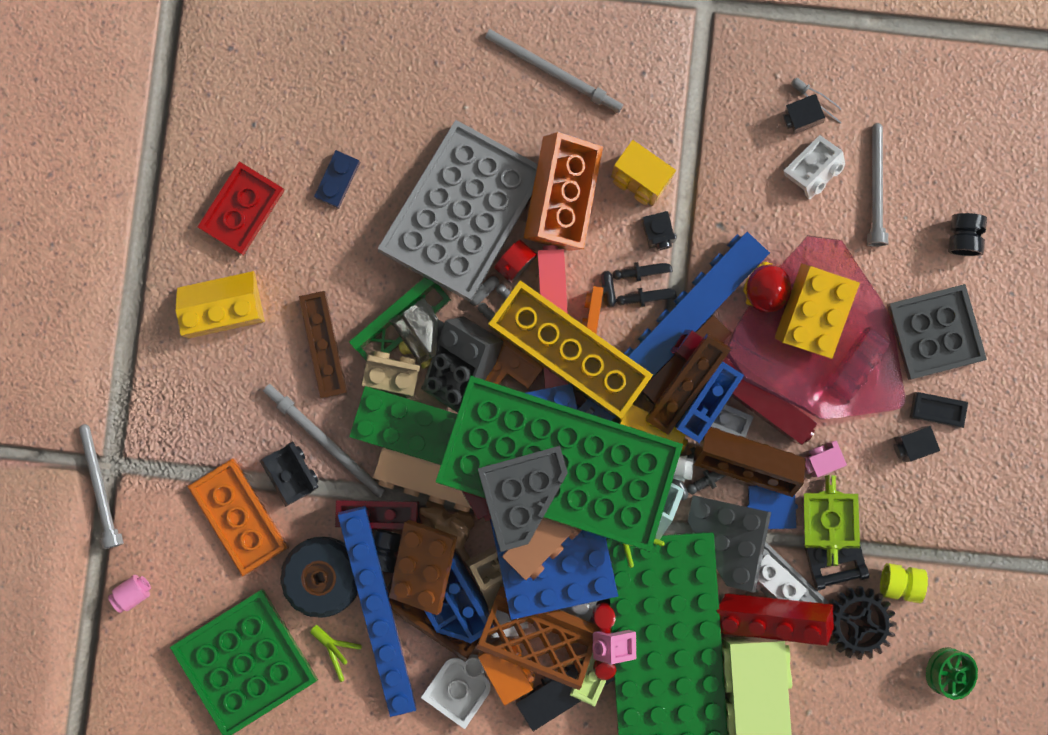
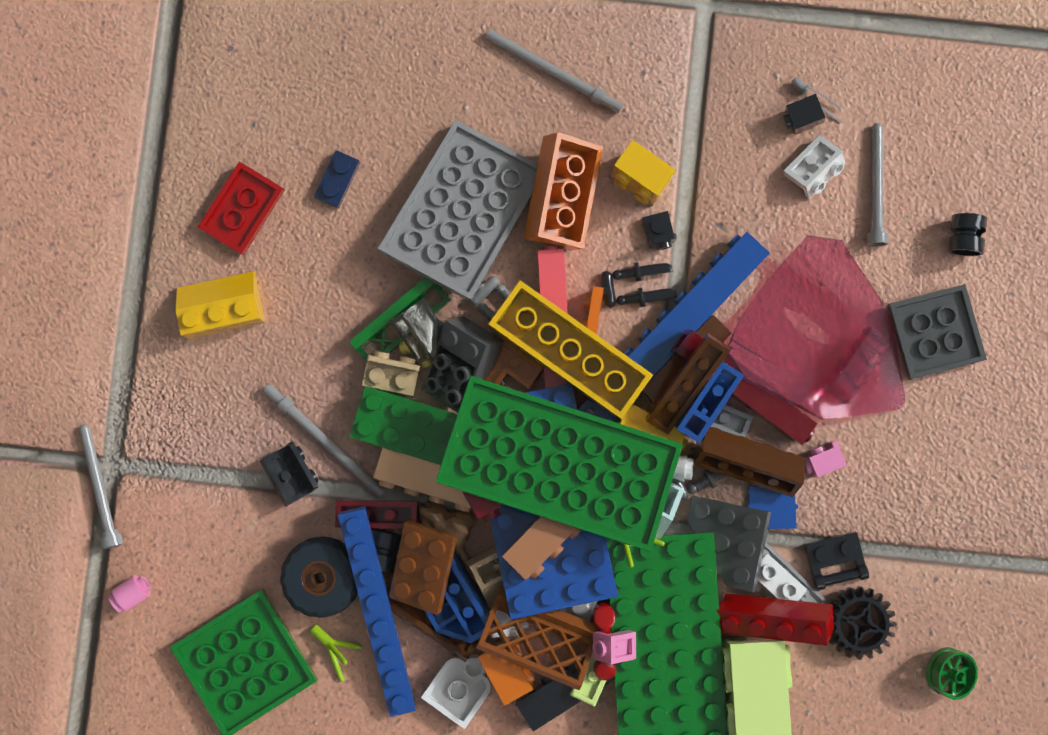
(238, 517): orange tile -> none
(323, 344): reddish brown plate -> none
(515, 261): red piece -> none
(521, 493): dark grey plate -> none
(767, 288): red hair -> none
(816, 310): yellow brick -> none
(831, 520): lime plate -> none
(907, 583): neon yellow wheel -> none
(916, 444): black brick -> none
(939, 409): black tile -> none

